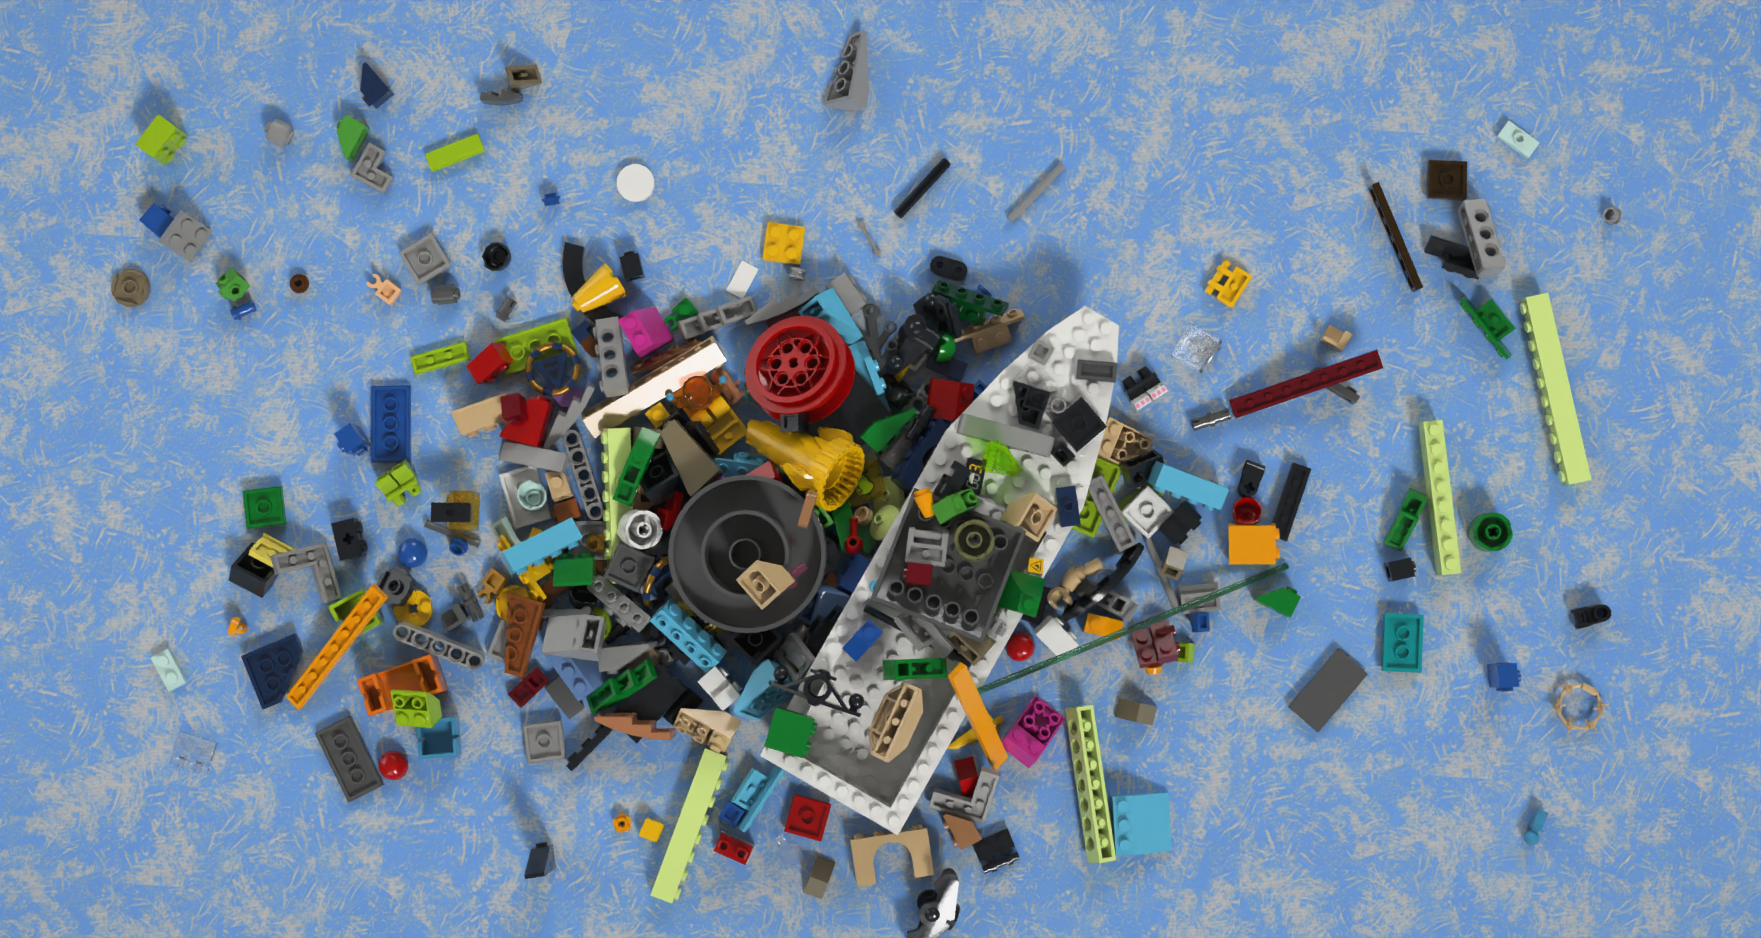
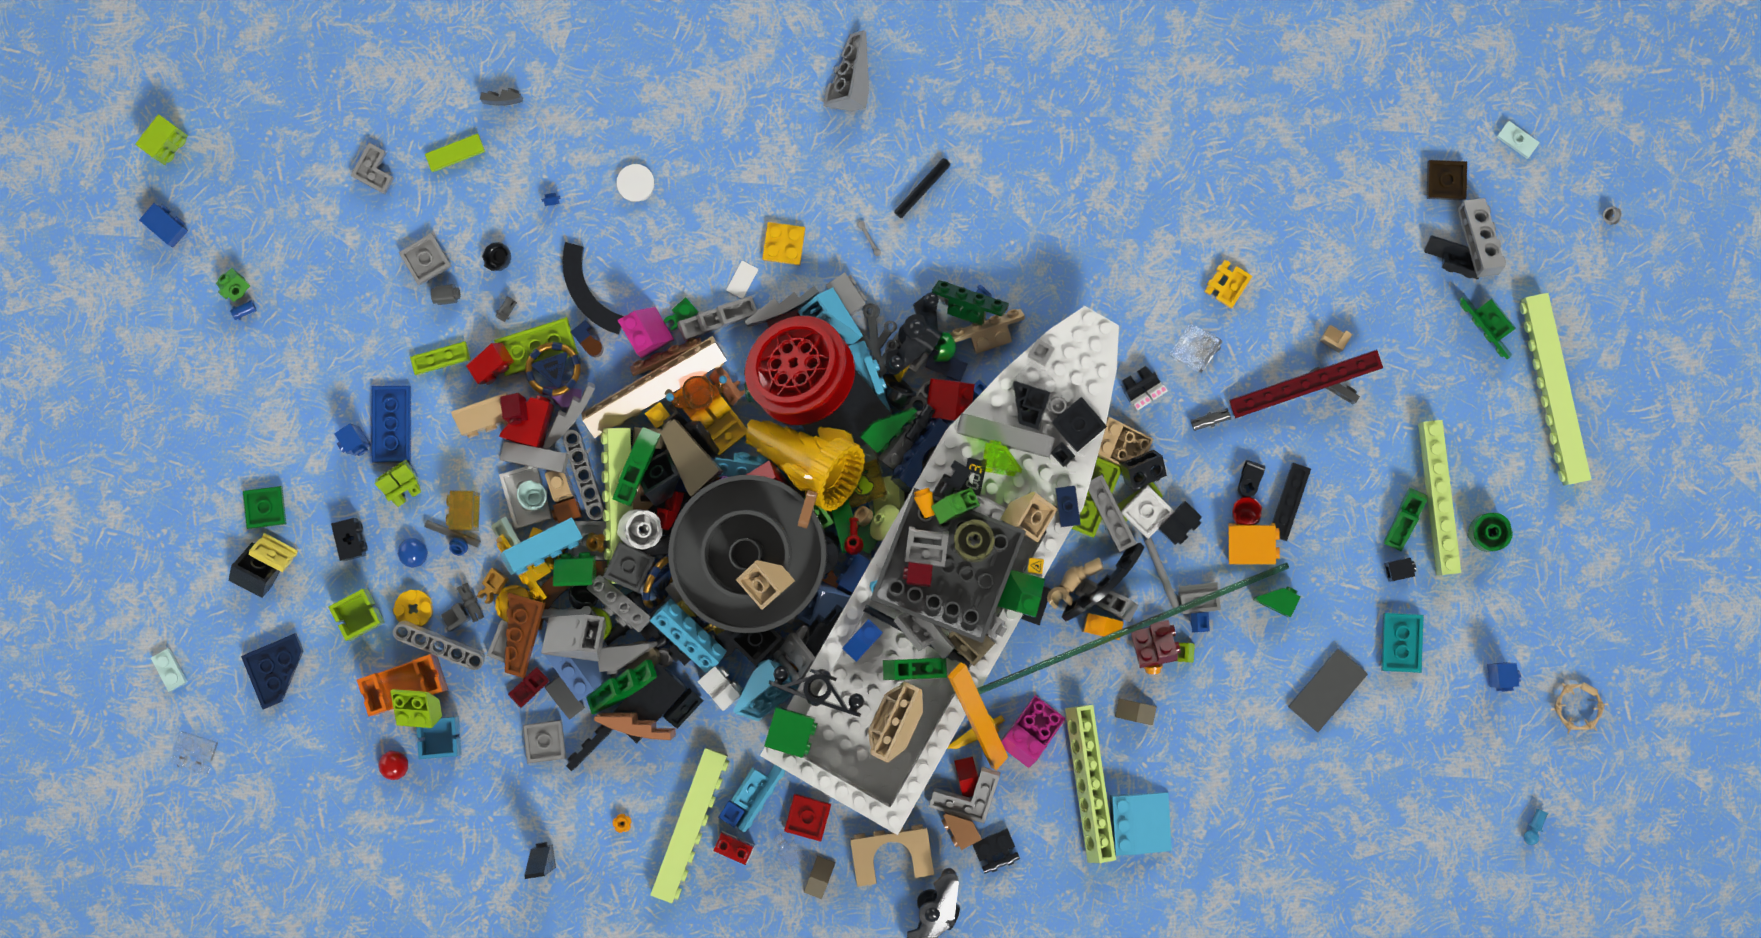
(131, 288): dark tan tile -> none
(185, 235): light grey plate -> none
(234, 627): light orange tile -> none
(279, 132): light grey head -> none
(305, 283): reddish brown plate -> none
(319, 560): light grey plate -> none
(337, 646): light orange tile -> none
(349, 759): dark grey tile -> none
(351, 136): bright green slope -> none
(373, 88): dark blue slope -> none
(386, 291): light nougat plate -> none
(405, 586): black plate -> none
(450, 512): black plate -> none
(523, 76): dark tan slope -> none
(598, 290): yellow cone -> none
(618, 384): light grey brick -> none
(632, 266): black brick -> none
(651, 829): yellow slope -> none
(708, 727): tan slope -> none
(794, 423): black panel -> none
(795, 572): clear pink arm -> none
(797, 273): light grey bush -> none
(947, 270): black plate -> none
(947, 316): black plate -> none
(1020, 646): red hair -> none
(1036, 192): light grey bar -> none
(1054, 636): white brick -> none
(1096, 371): dark grey tile -> none
(1174, 563): dark tan brick -> none
(1187, 485): medium azure brick -> none
(1395, 237): dark brown tile -> none
(1587, 615): black piece -> none

